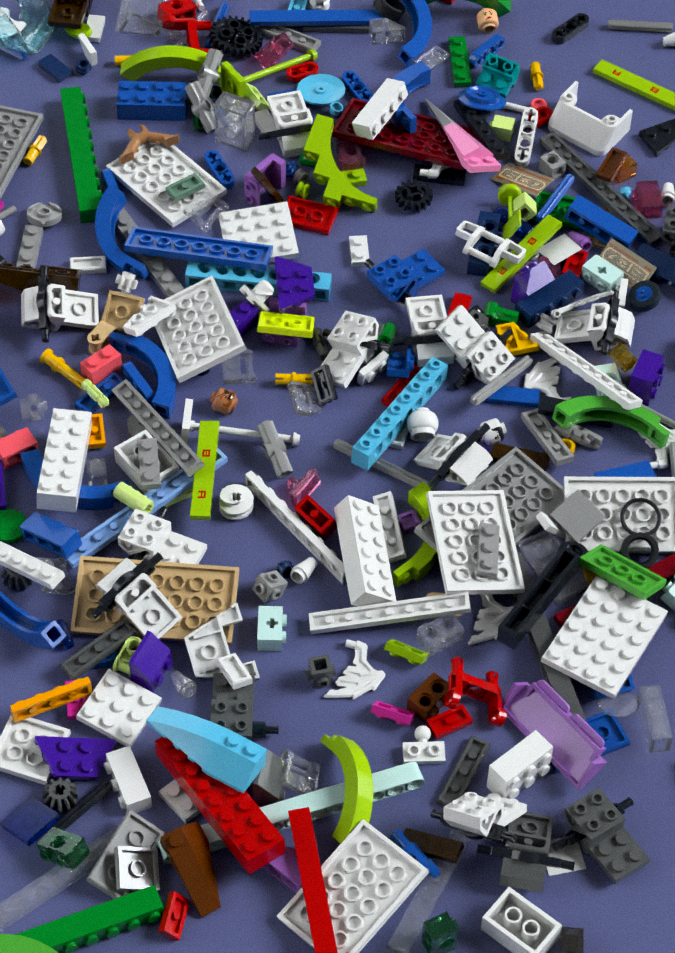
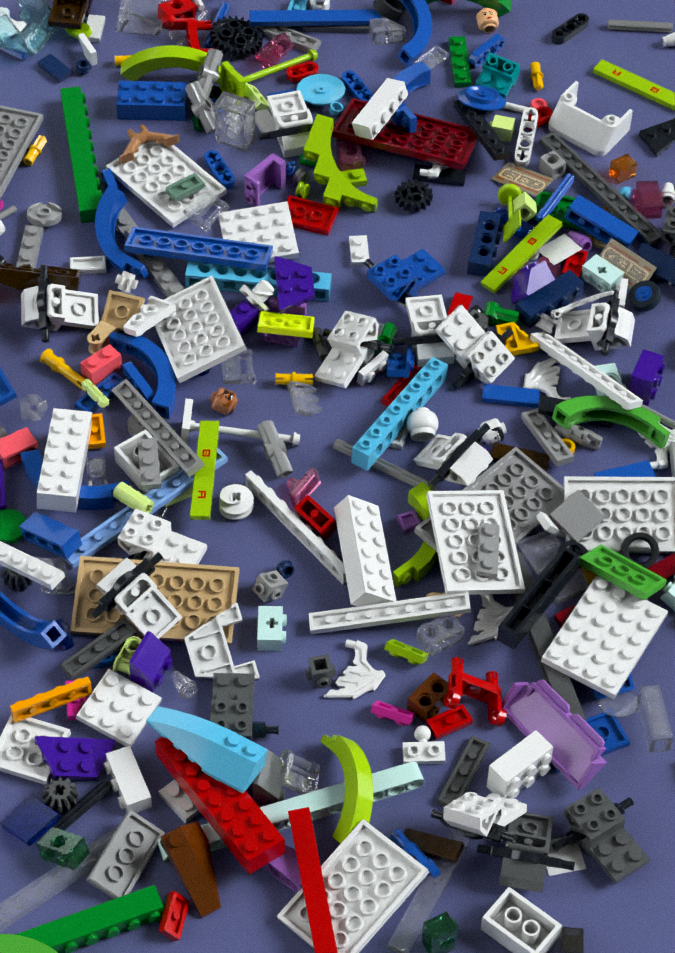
(136, 868): light grey plate -> none
(234, 671): white tile -> none
(265, 183): dark brown tile -> none
(303, 570): white cone -> none
(327, 384): black tile -> none
(391, 526): white plate -> none
(470, 152): bright pink plate -> none
(501, 380): light grey axle -> none
(502, 250): white bar -> none
(611, 164): reddish brown tile -> none
(623, 357): clear yellow plate -> none
(640, 500): black tyre -> none

